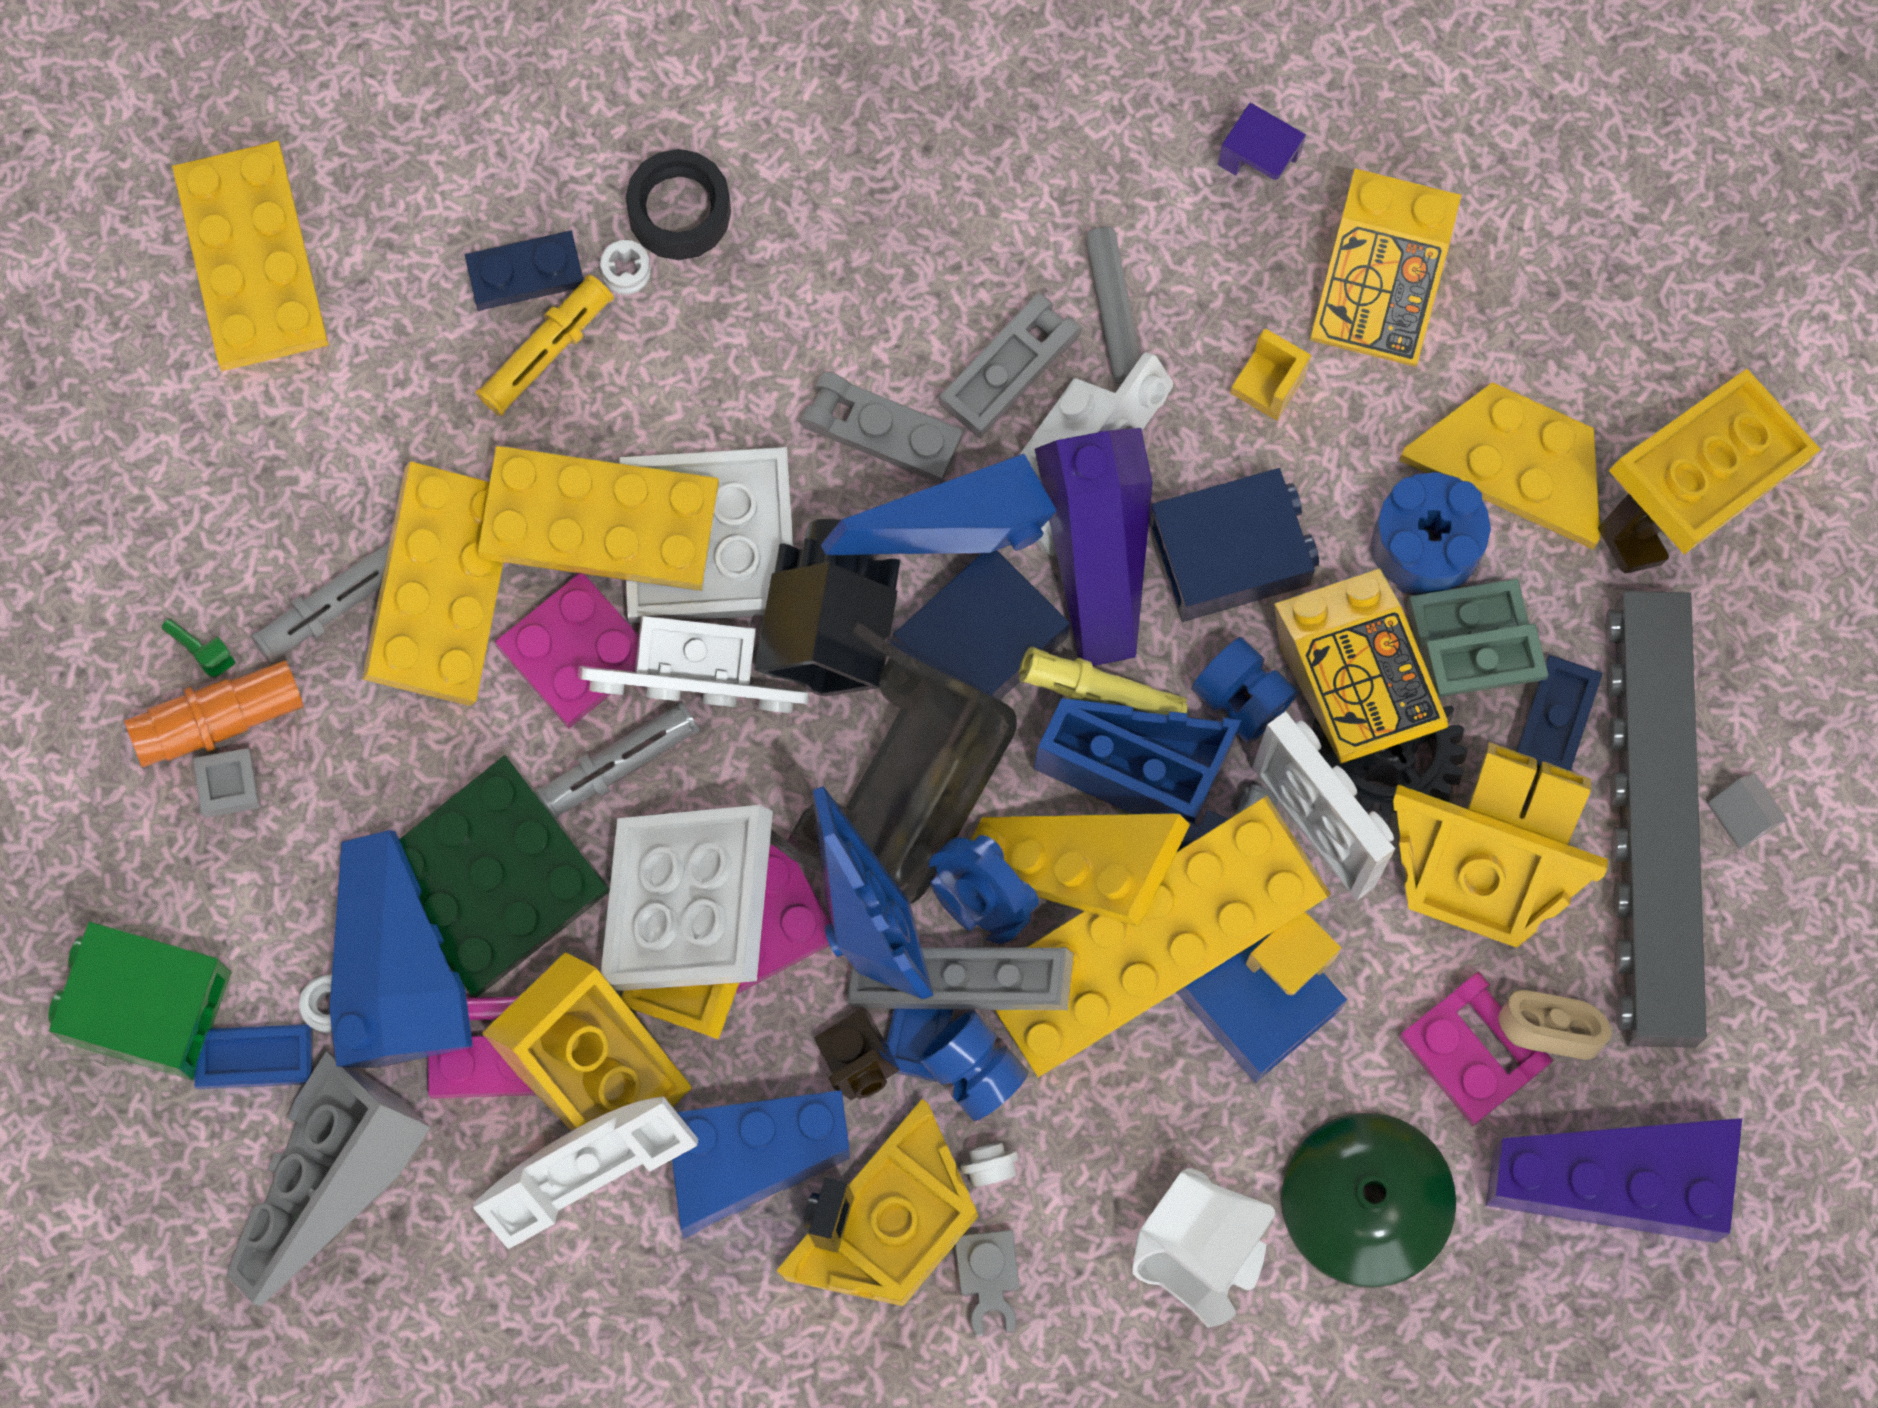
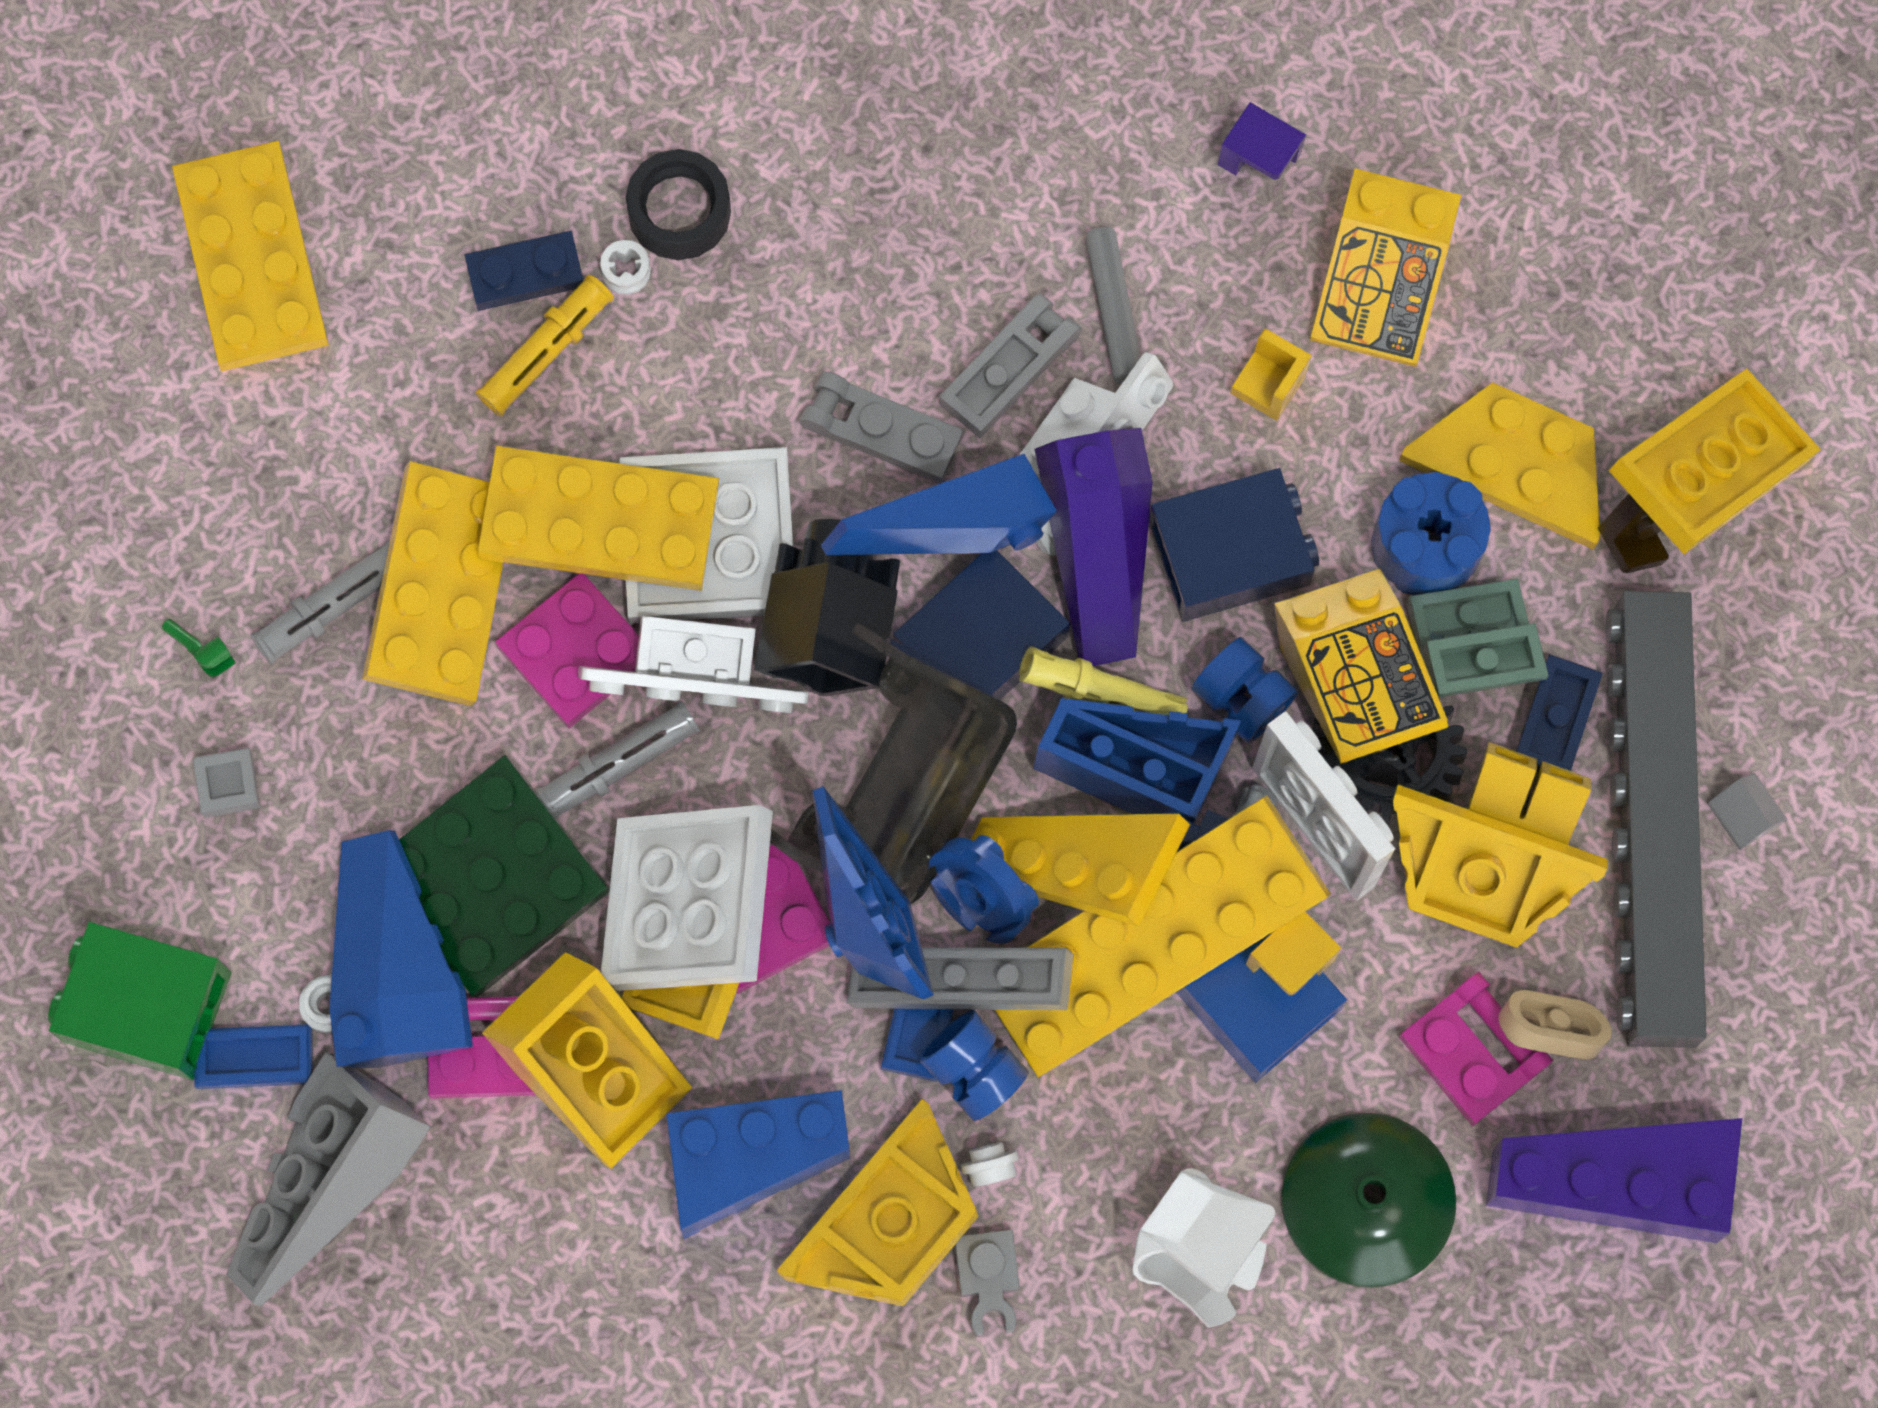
(212, 714): orange piece -> none
(581, 1163): white slope -> none
(828, 1214): black plate -> none
(857, 1056): dark brown bracket -> none

